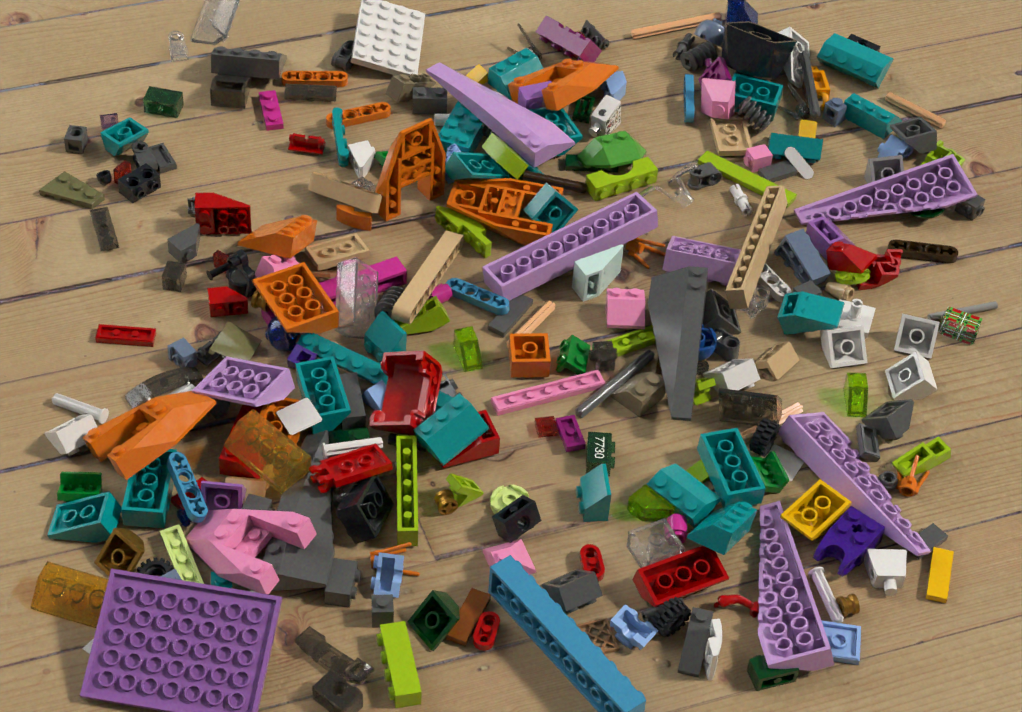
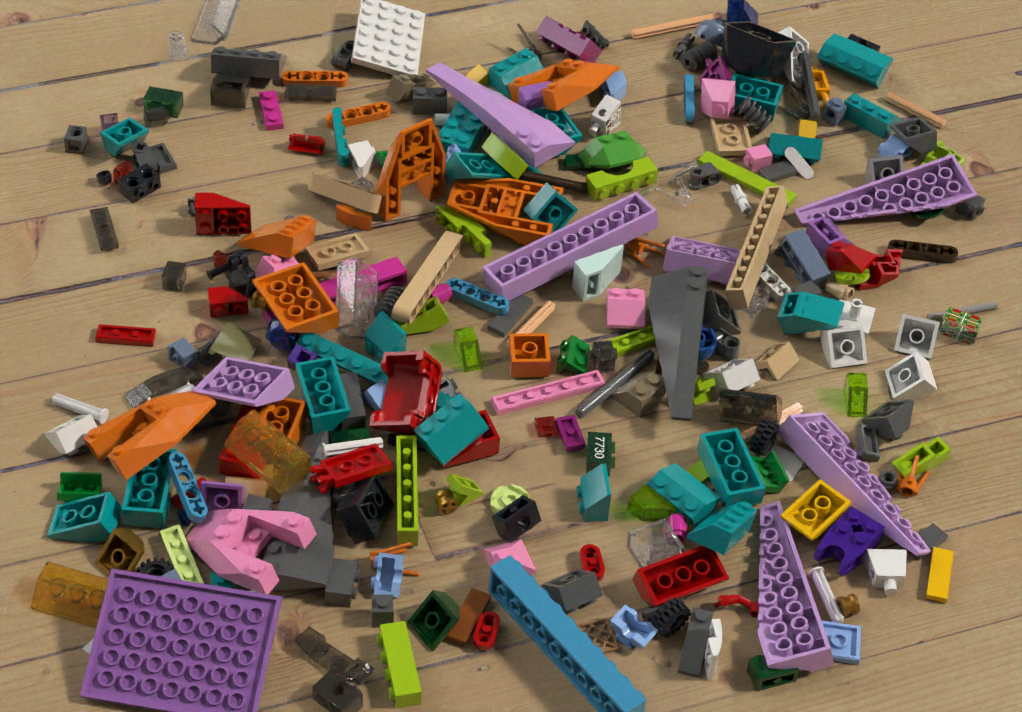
(72, 189): olive wing -> none
(156, 116): none -> clear smoke brick
(185, 244): dark grey slope -> none
(299, 416): white sticker -> none
(581, 117): dark green tile -> none

